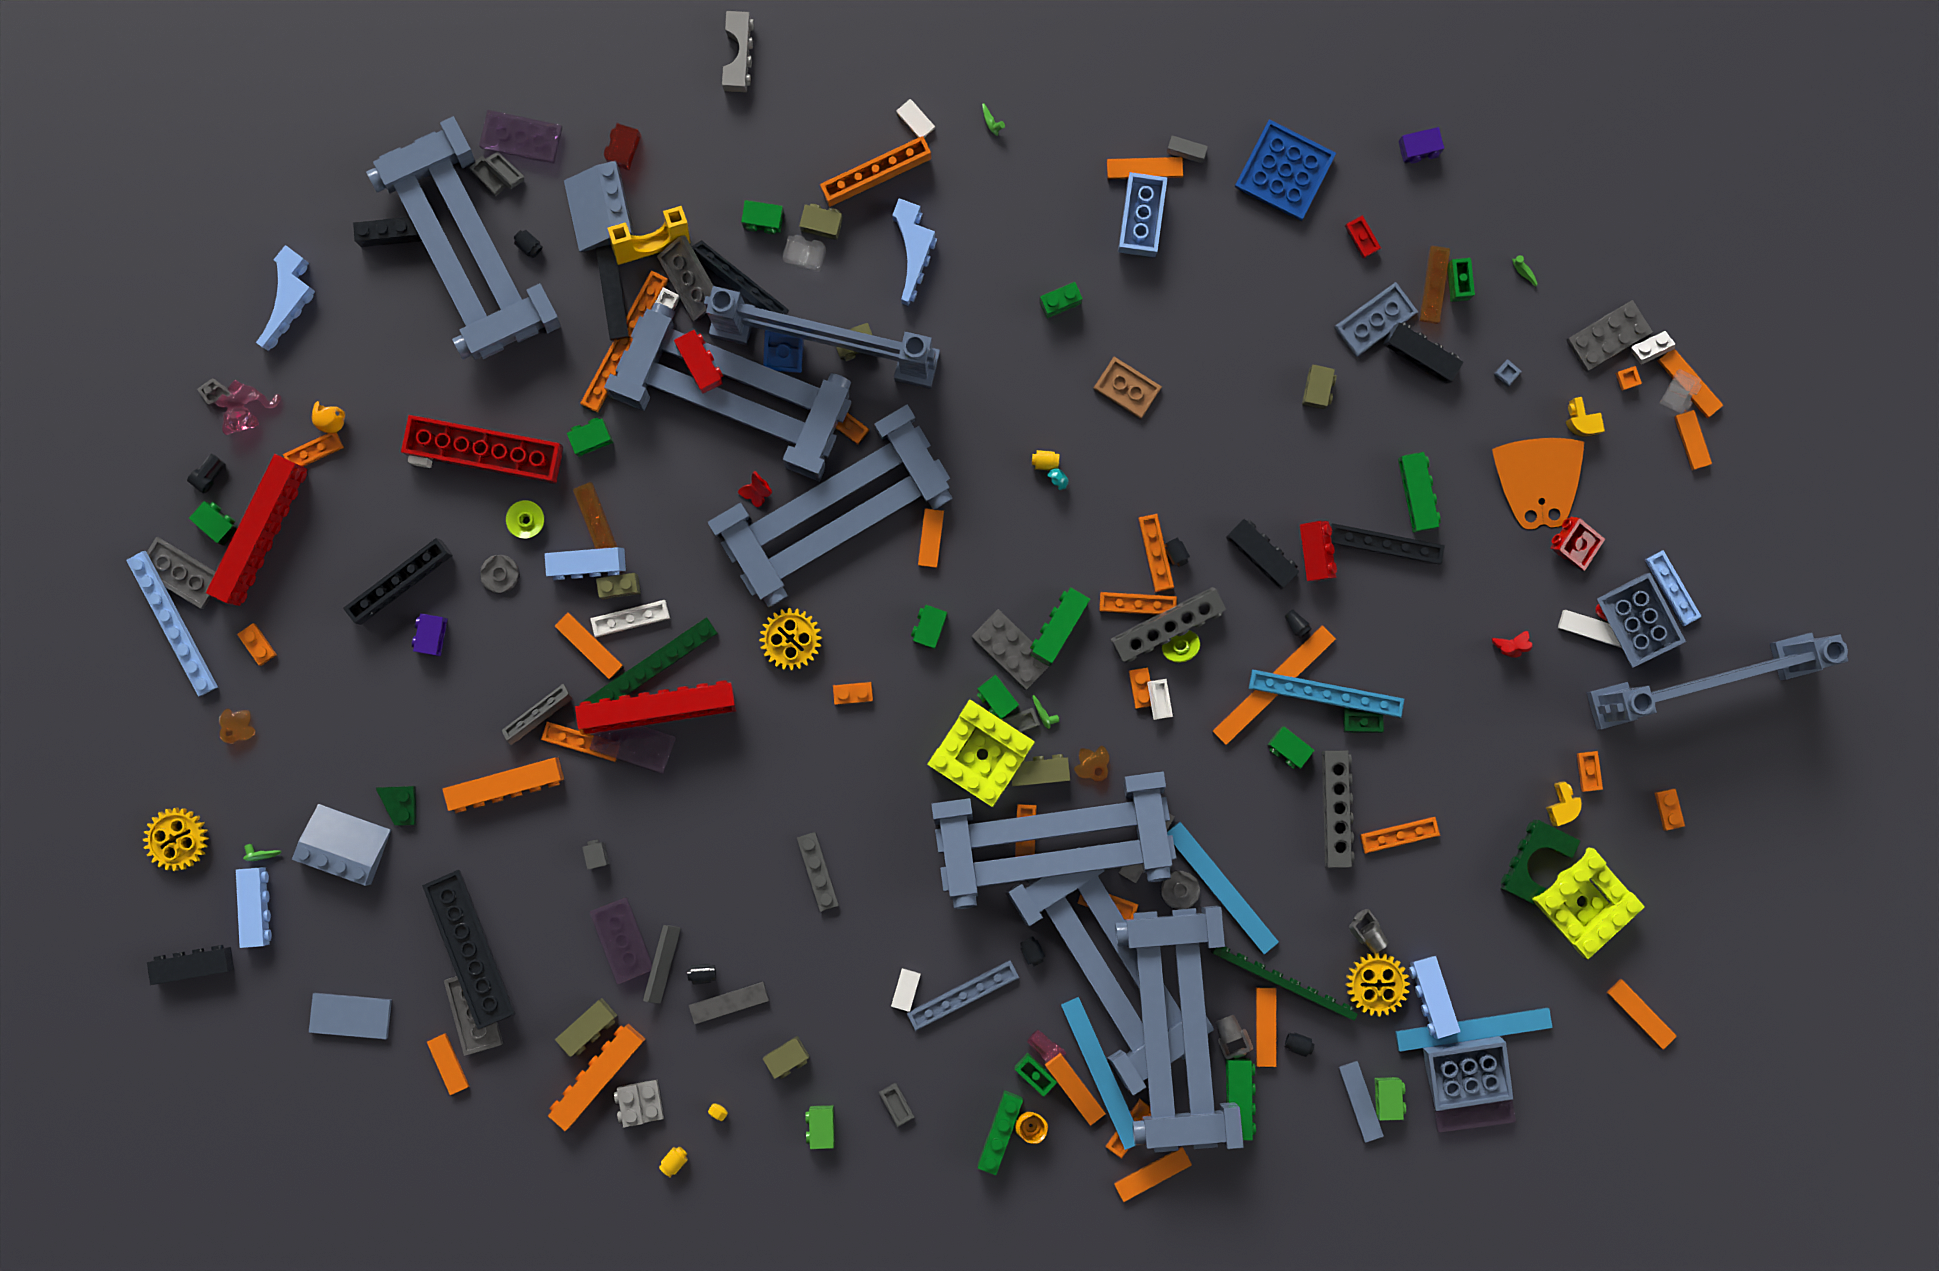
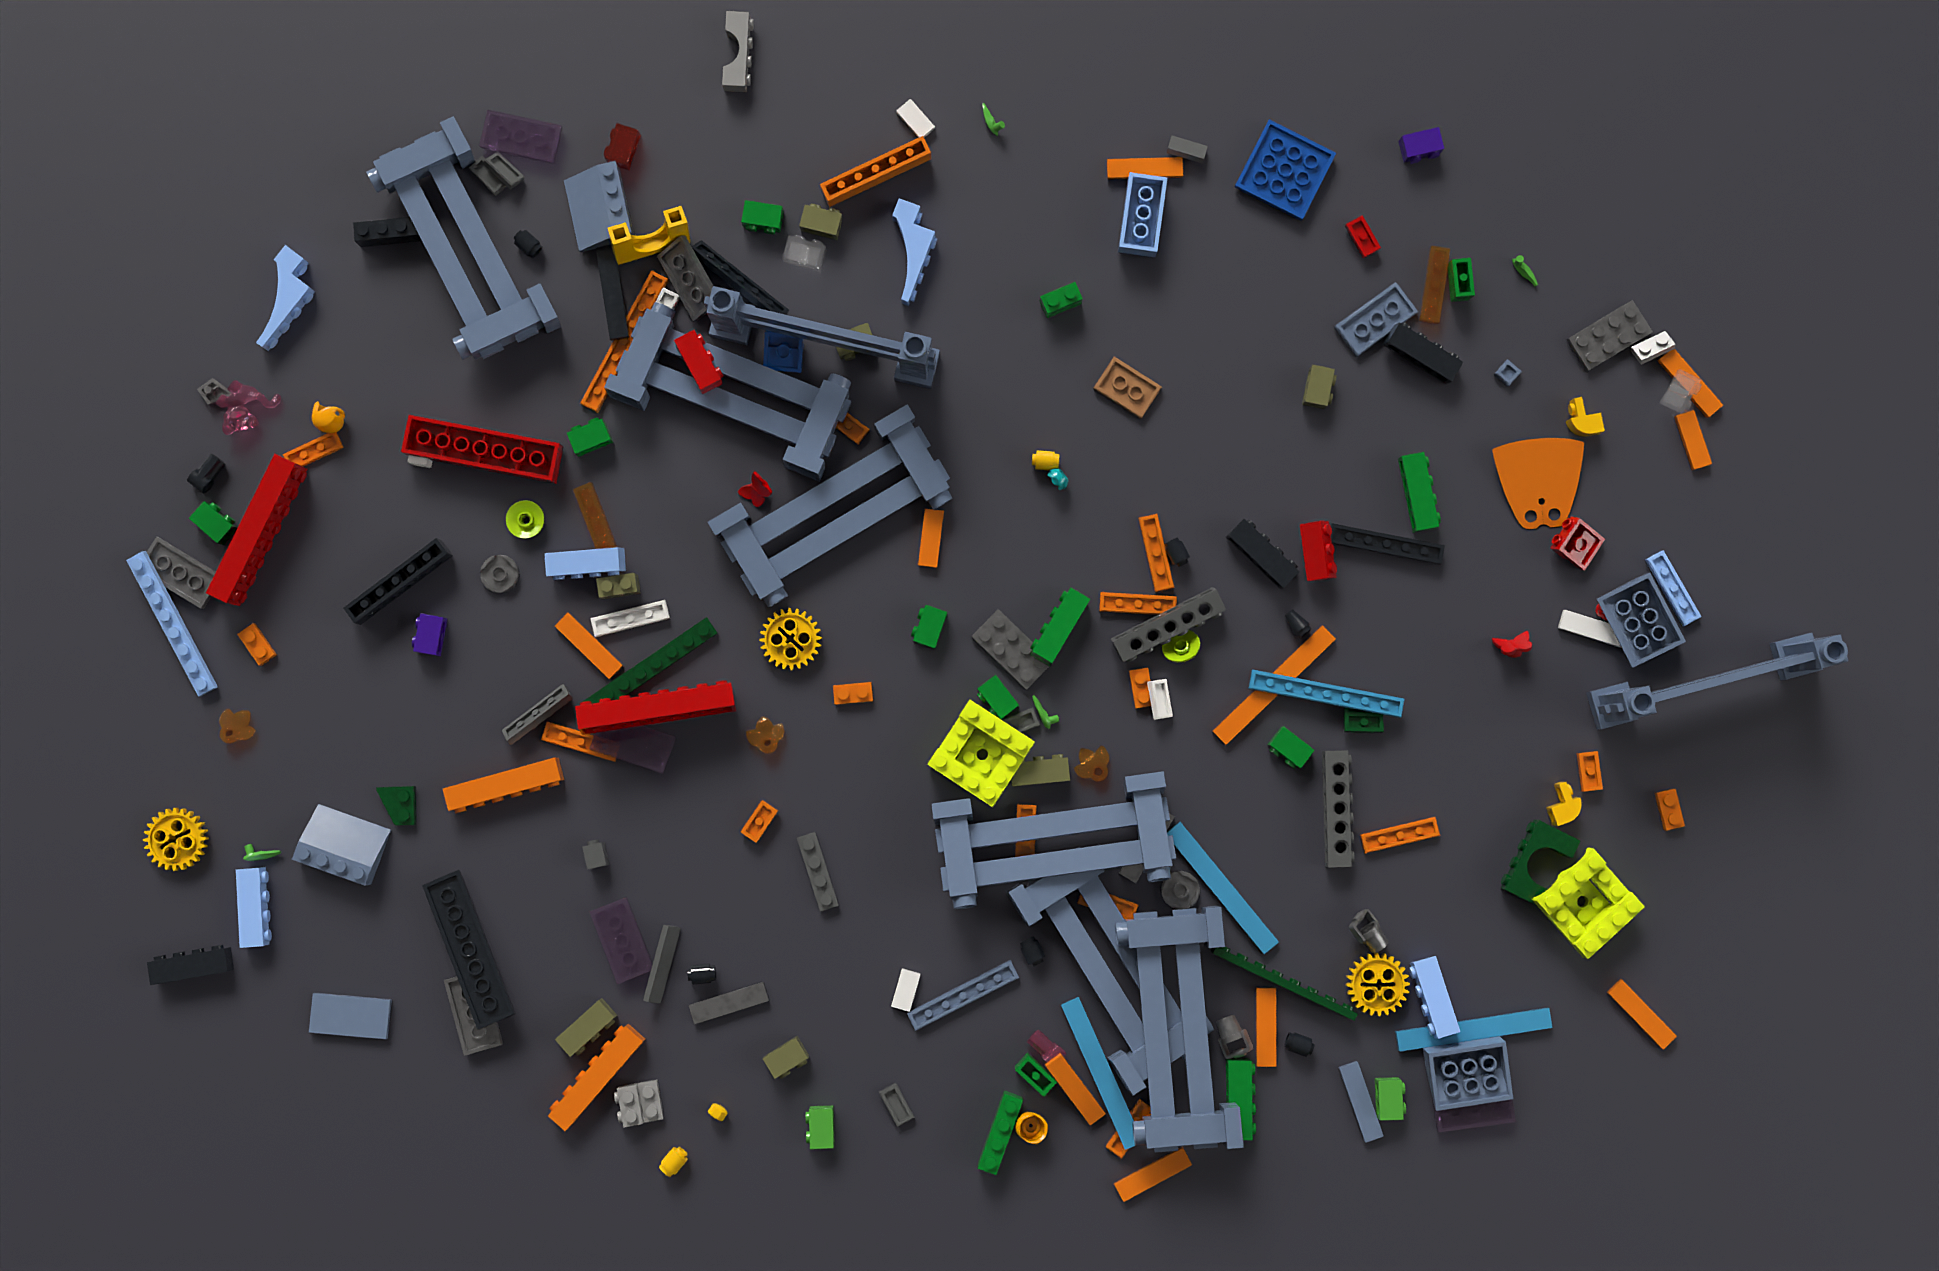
(448, 1064): orange tile -> none
(759, 821): none -> orange plate
(765, 732): none -> clear orange plate
(1628, 378): orange plate -> none

